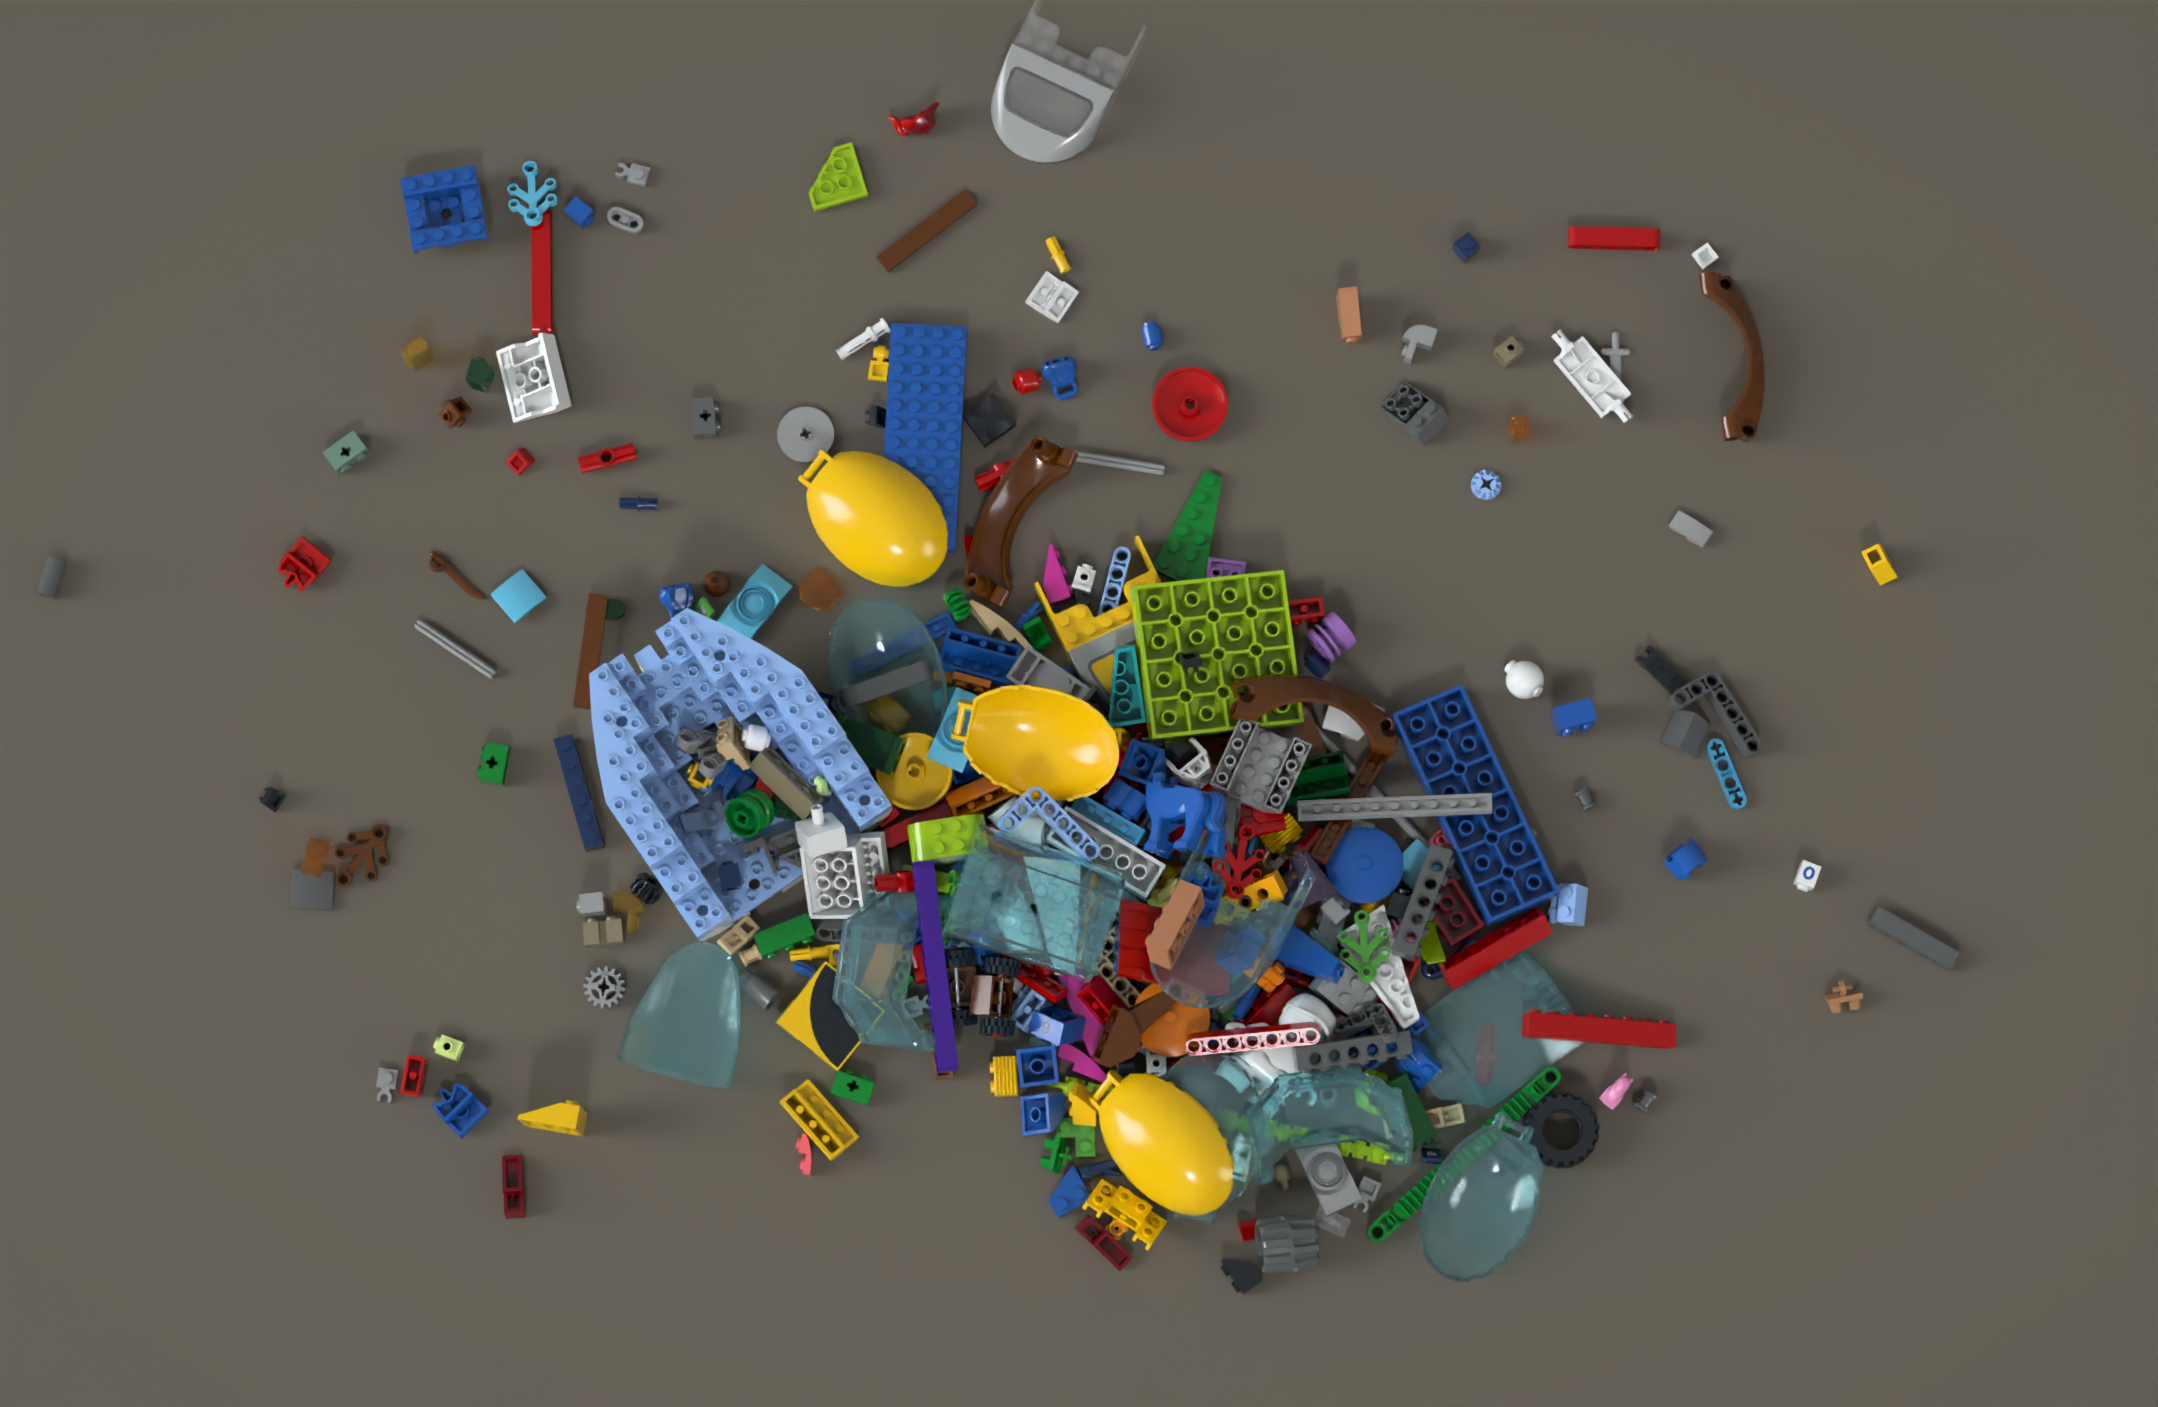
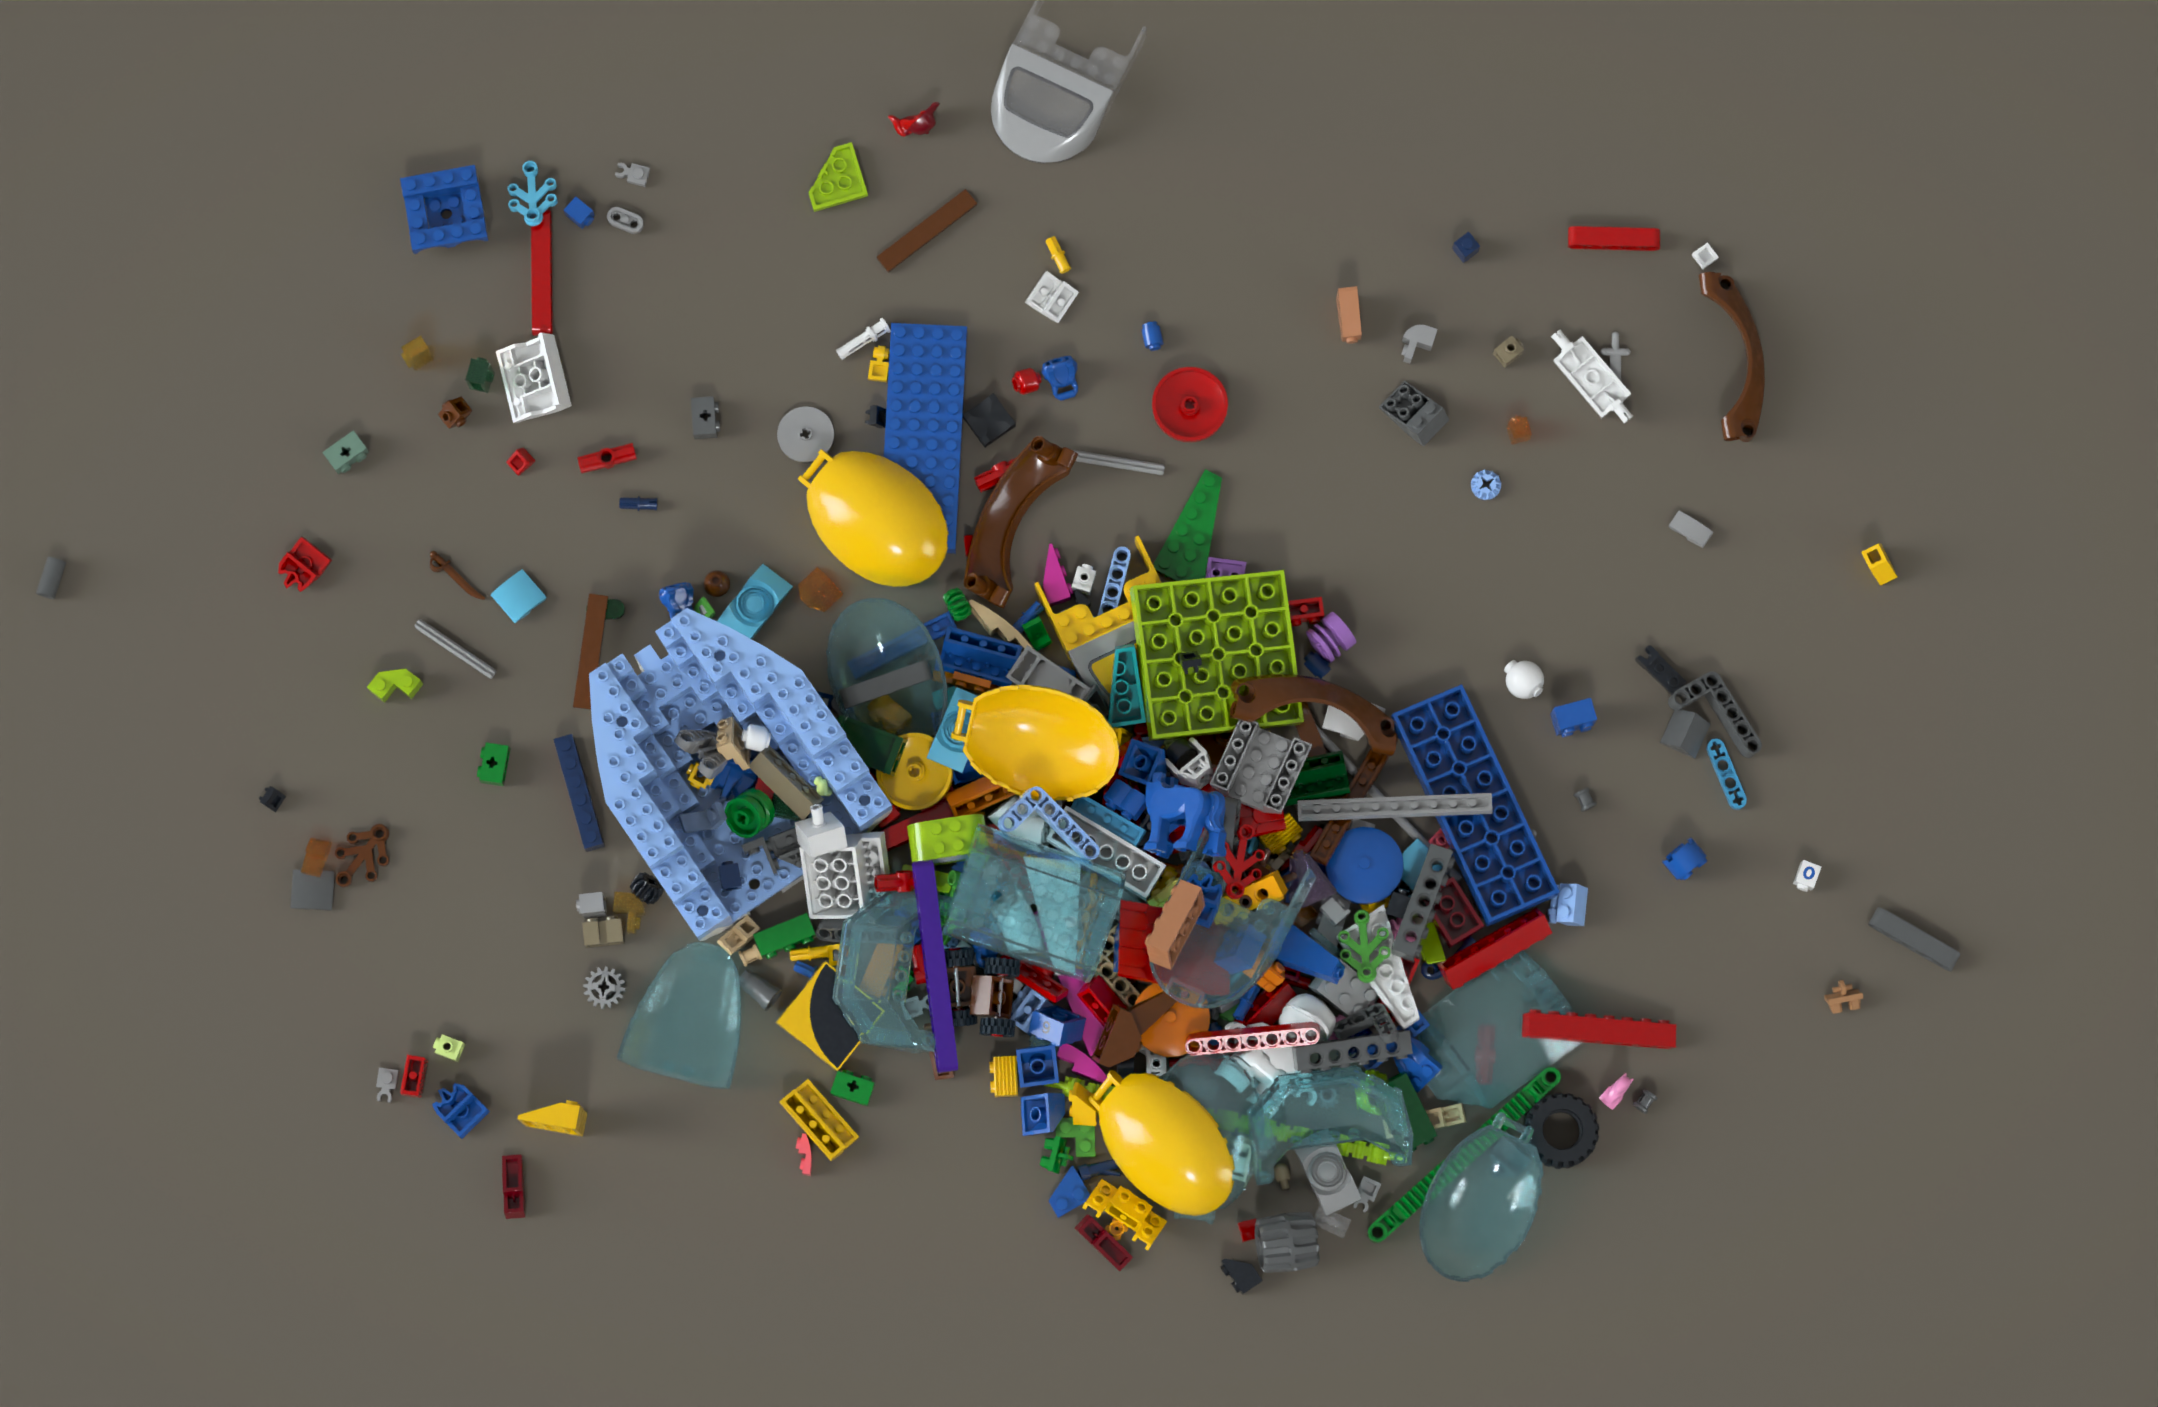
(387, 681): none -> lime brick
(1431, 1155): dark blue slope -> none

